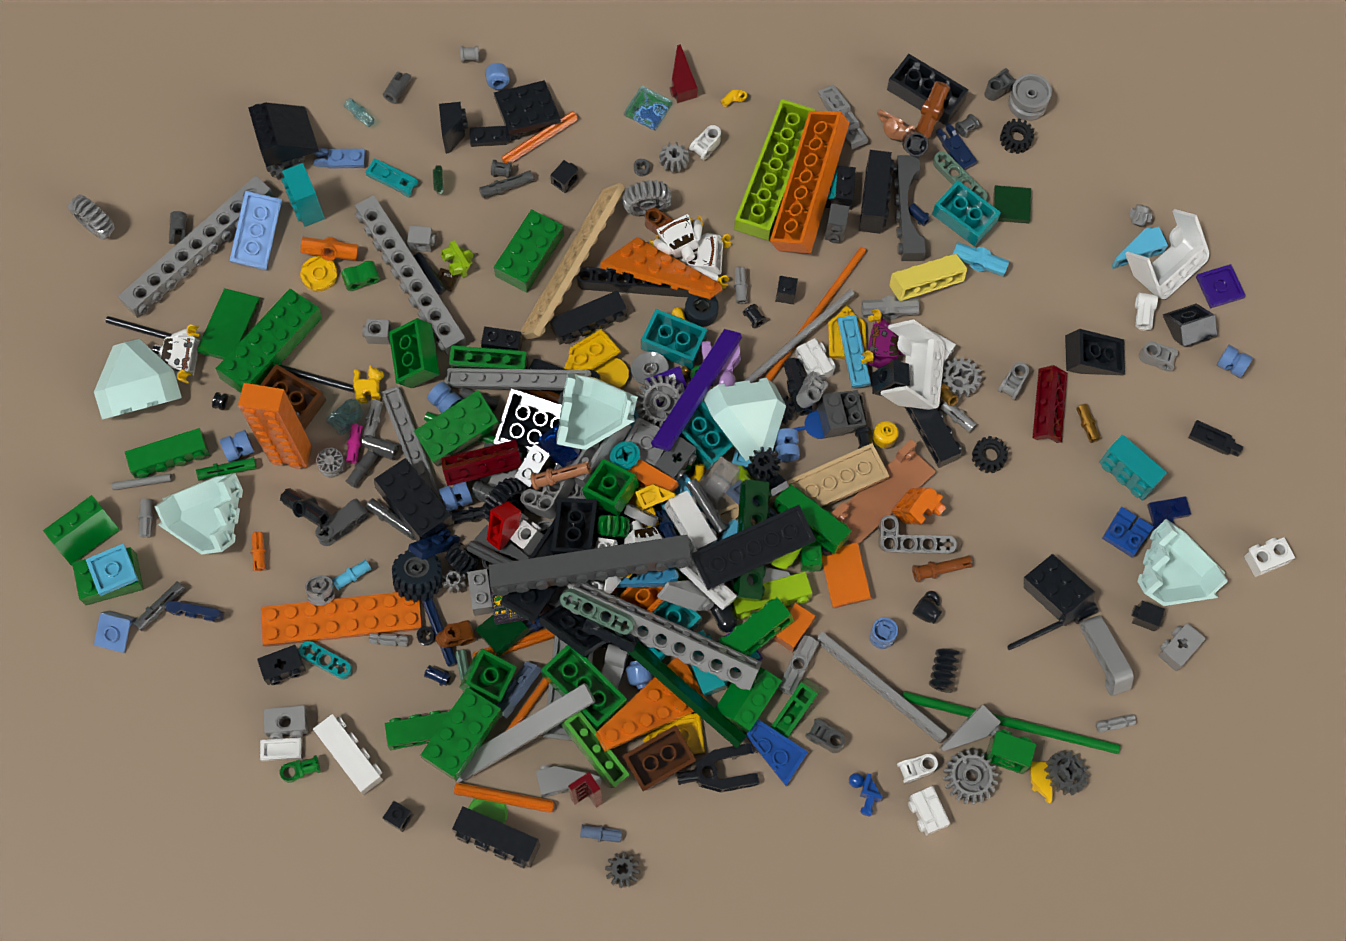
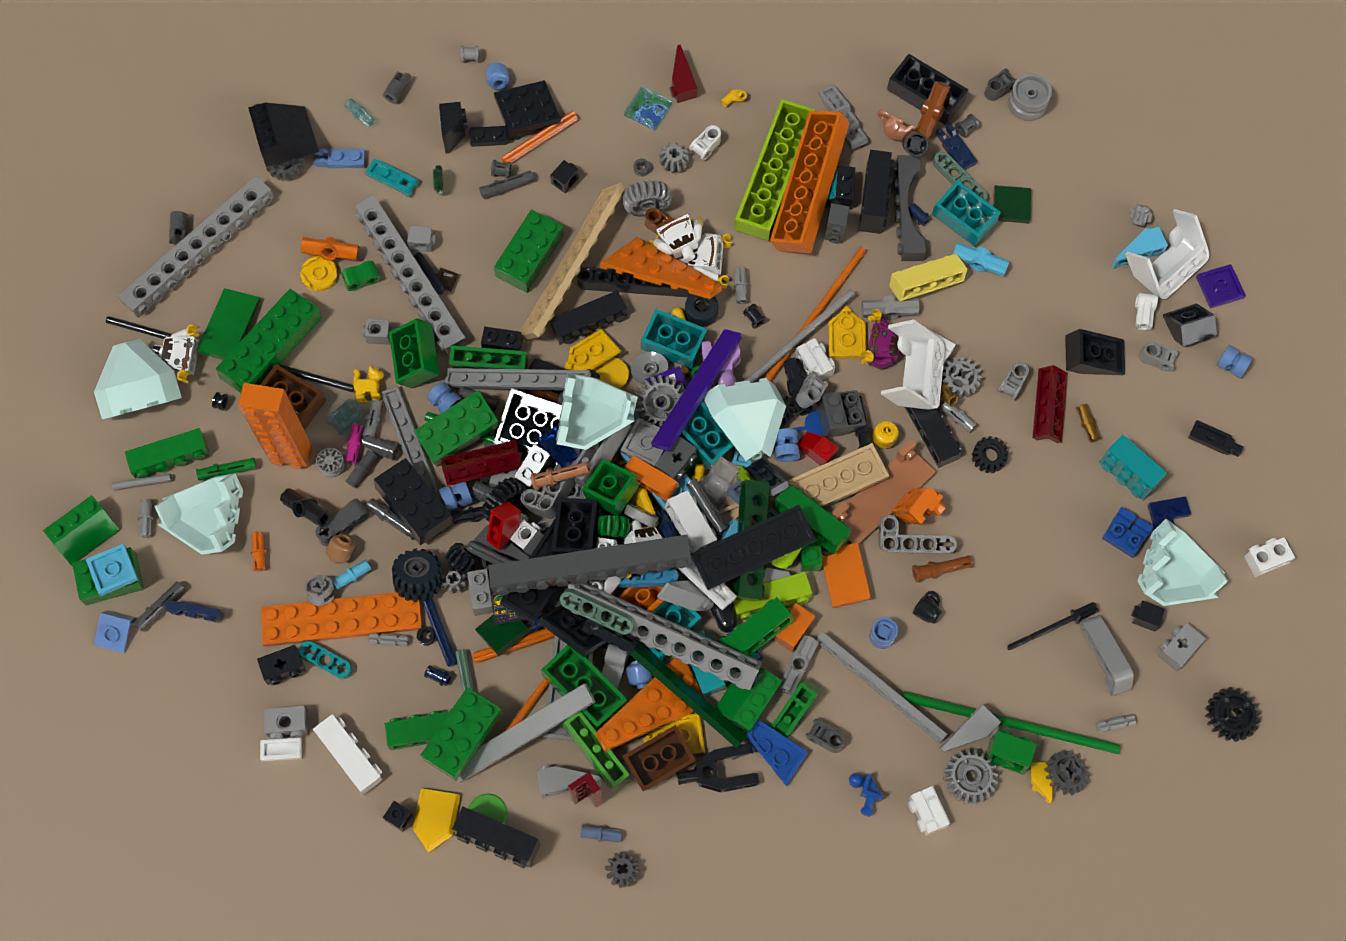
(91, 216): light grey gear -> none
(237, 445): medium blue wheel -> none
(255, 230): light blue tile -> none
(301, 768): green connector -> none
(302, 195): teal brick -> none
(340, 548): none -> medium nougat head
(434, 544): dark blue hinge -> none
(435, 817): none -> yellow tile
(456, 634): dark orange piece -> none
(460, 258): lime hips -> none
(488, 676): green brick -> none
(504, 797): orange axle -> none
(518, 687): sand blue plate -> none
(617, 452): teal gear -> none
(653, 495): yellow slope -> none
(768, 468): black gear -> none
(786, 289): black brick -> none
(817, 448): none -> red slope
(852, 349): medium azure tile -> none
(890, 376): black brick -> none
(916, 768): white piece -> none
(943, 668): black piece -> none
(1020, 127): black tyre -> none
(1059, 589): black brick -> none
(1222, 721): none -> black gear

